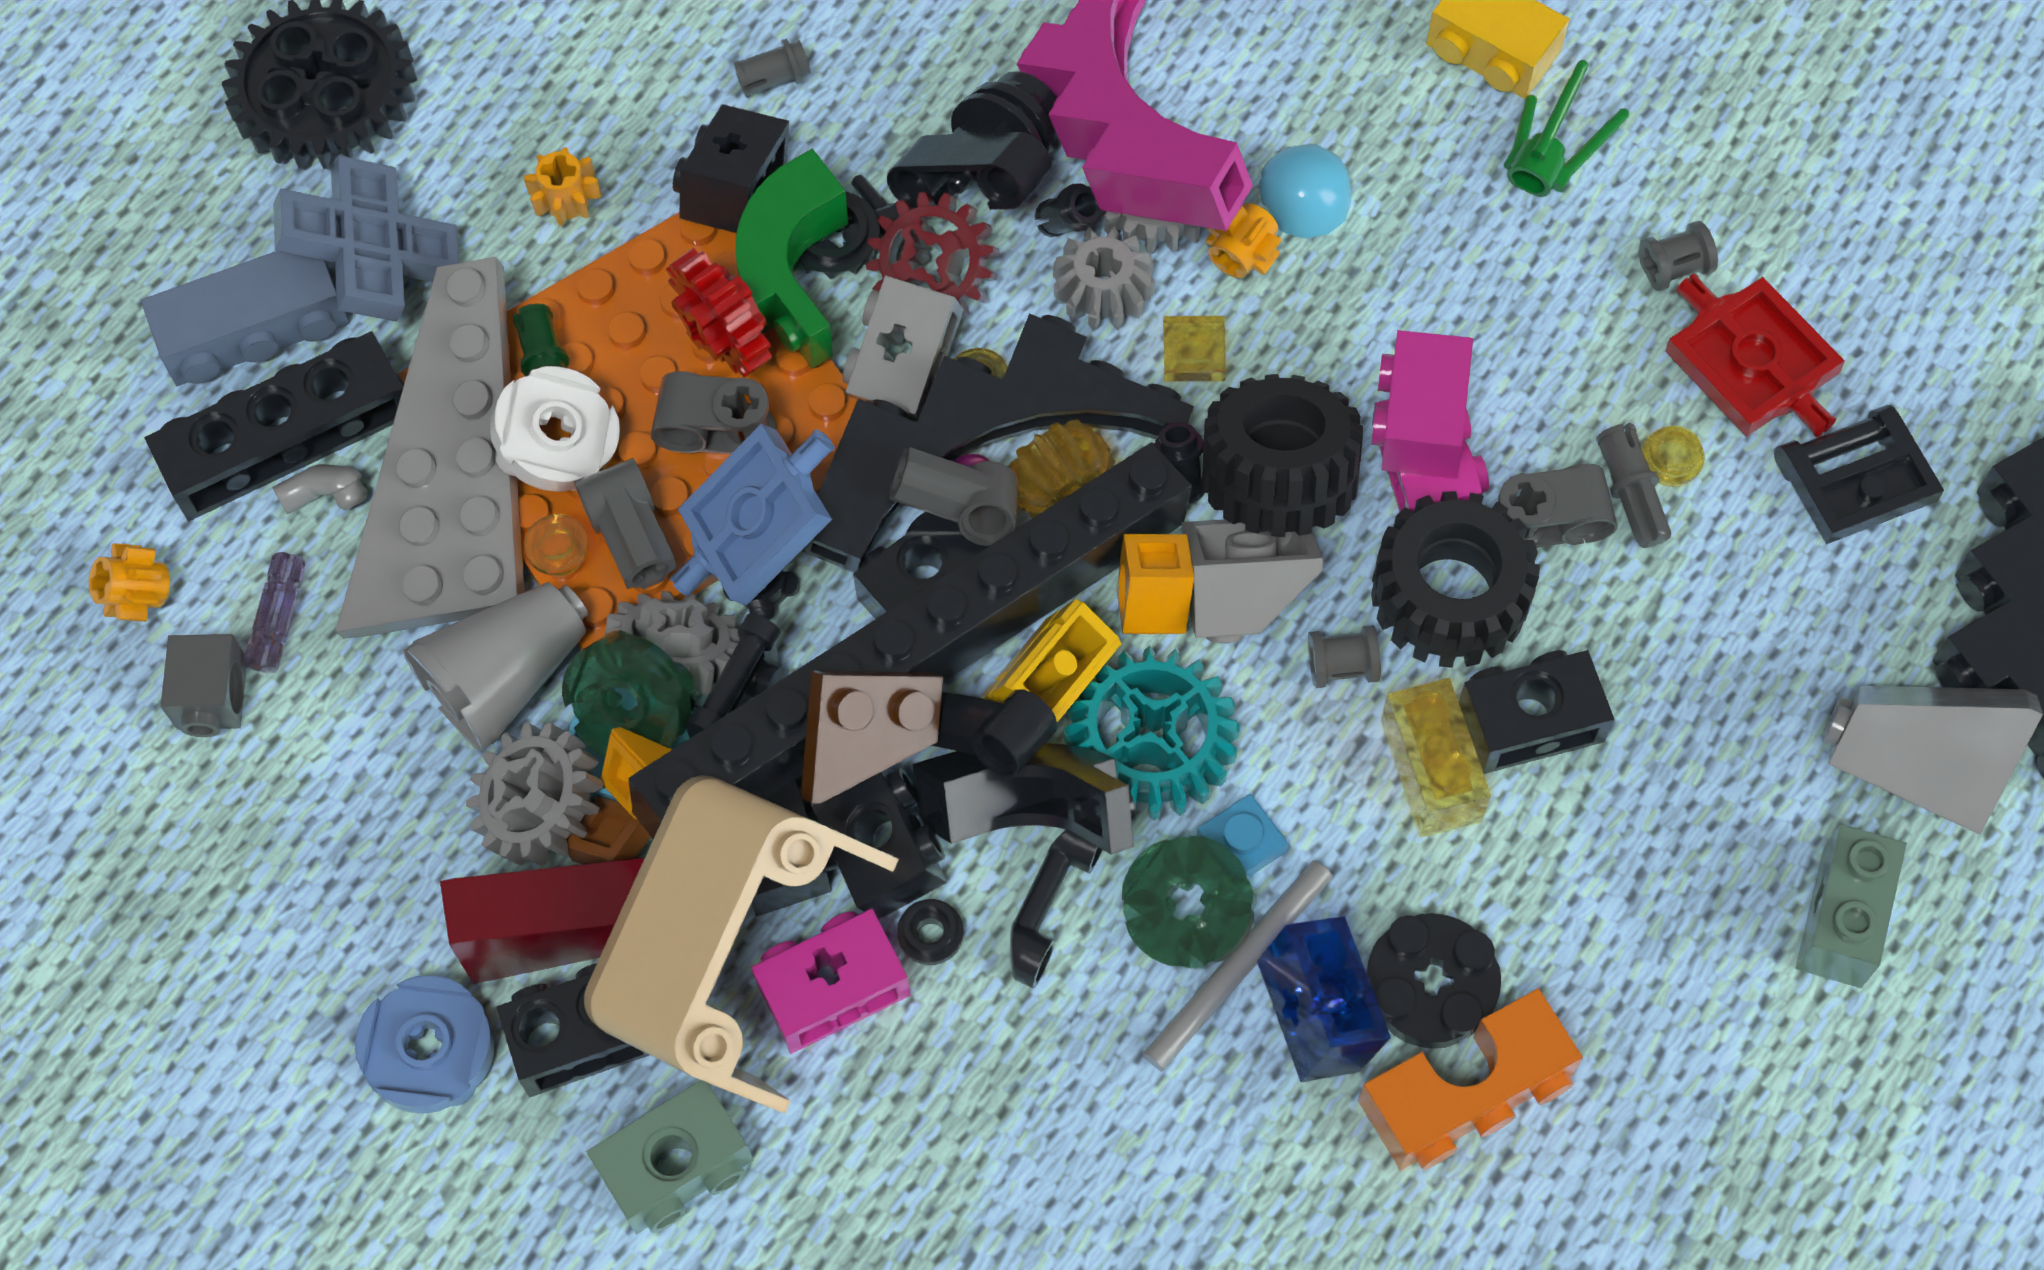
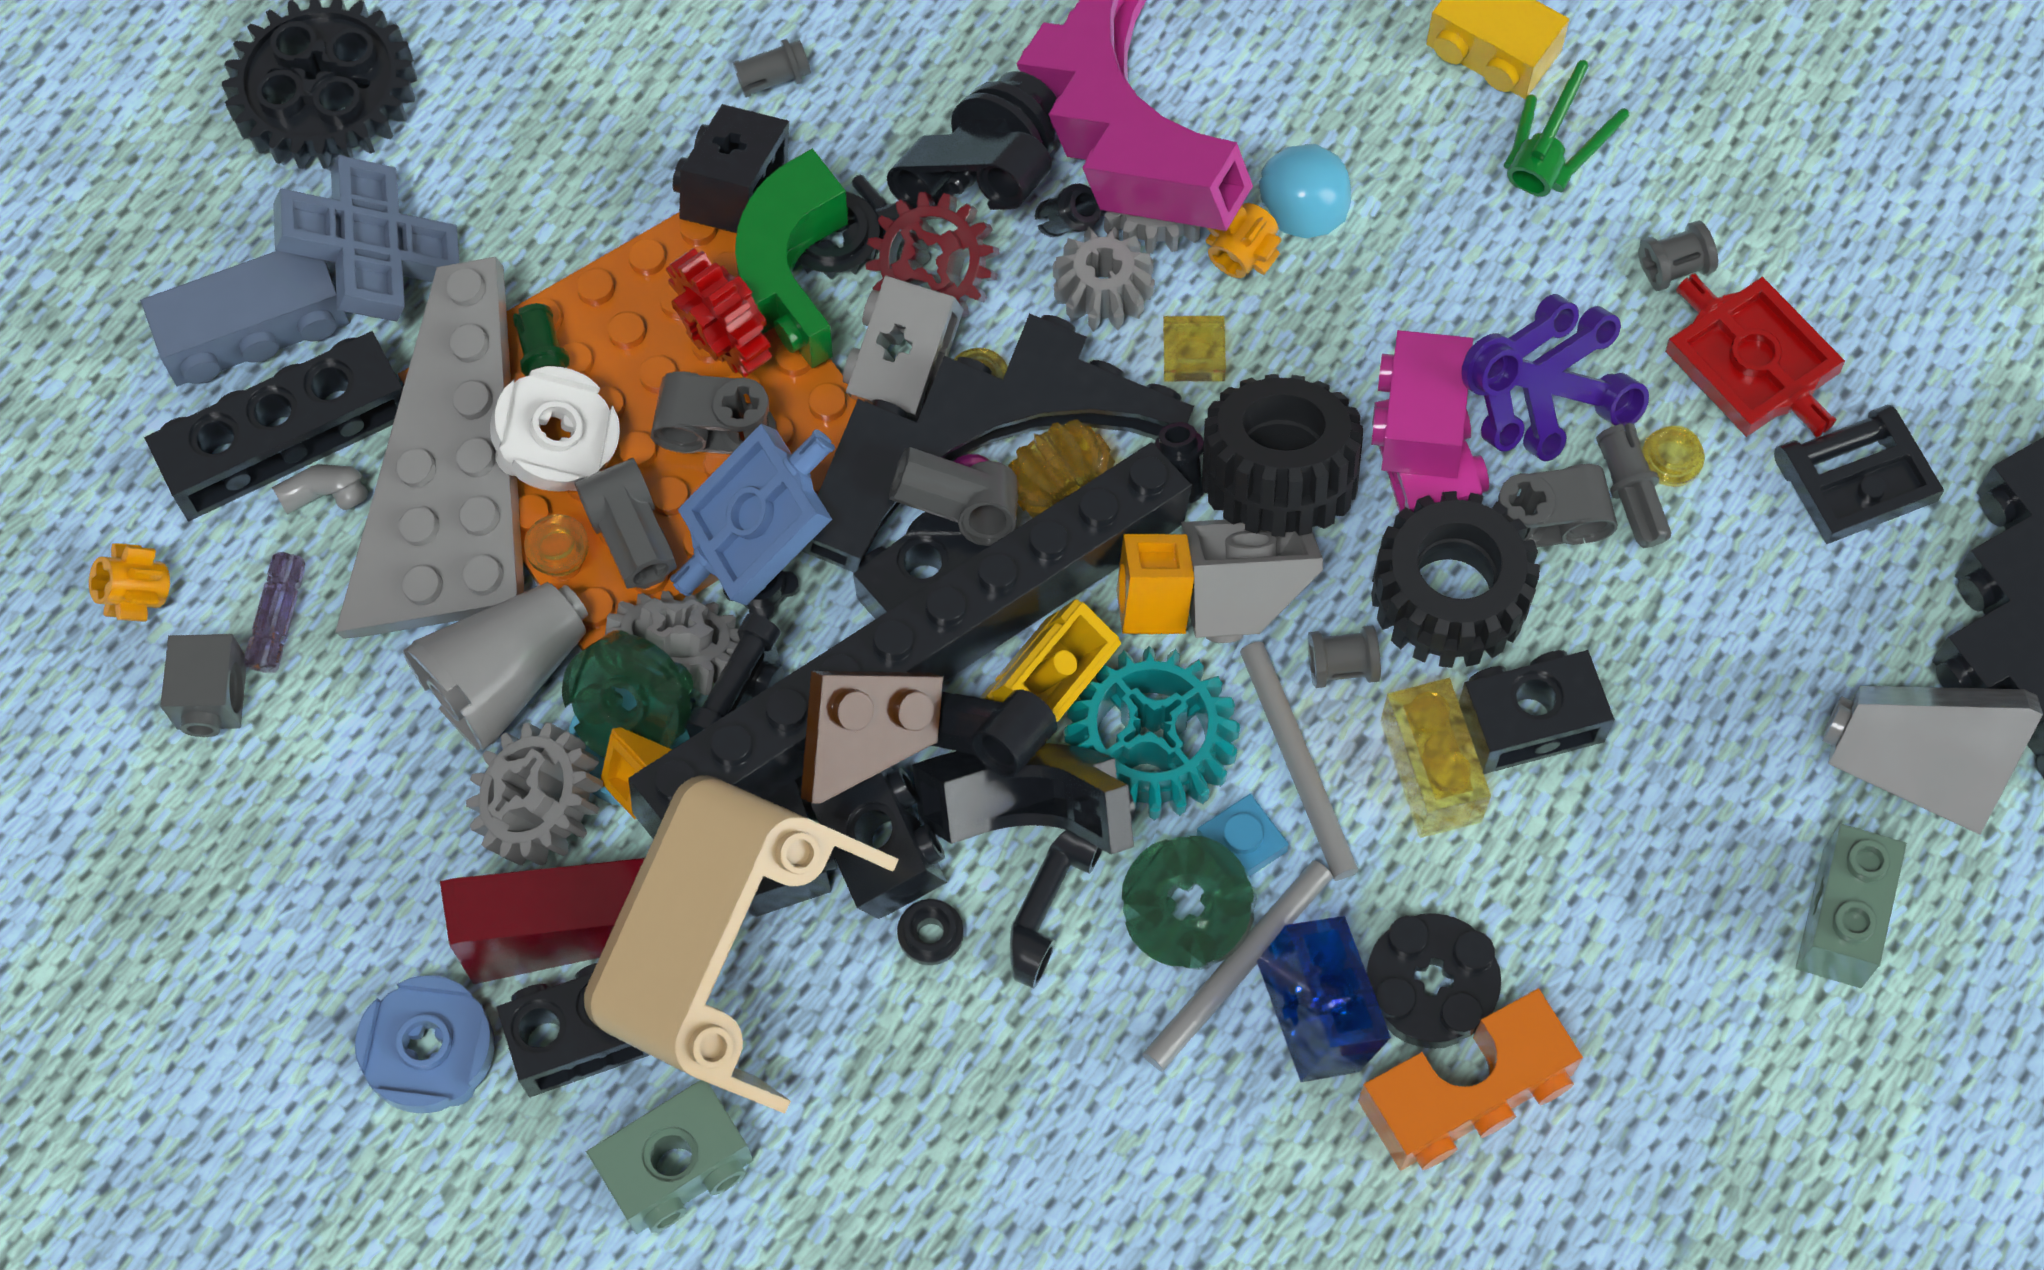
(562, 186): light orange gear -> none
(609, 836): dark orange plate -> none
(810, 1008): dark pink brick -> none
(1299, 761): none -> light grey bar
(1497, 366): none -> dark purple plant

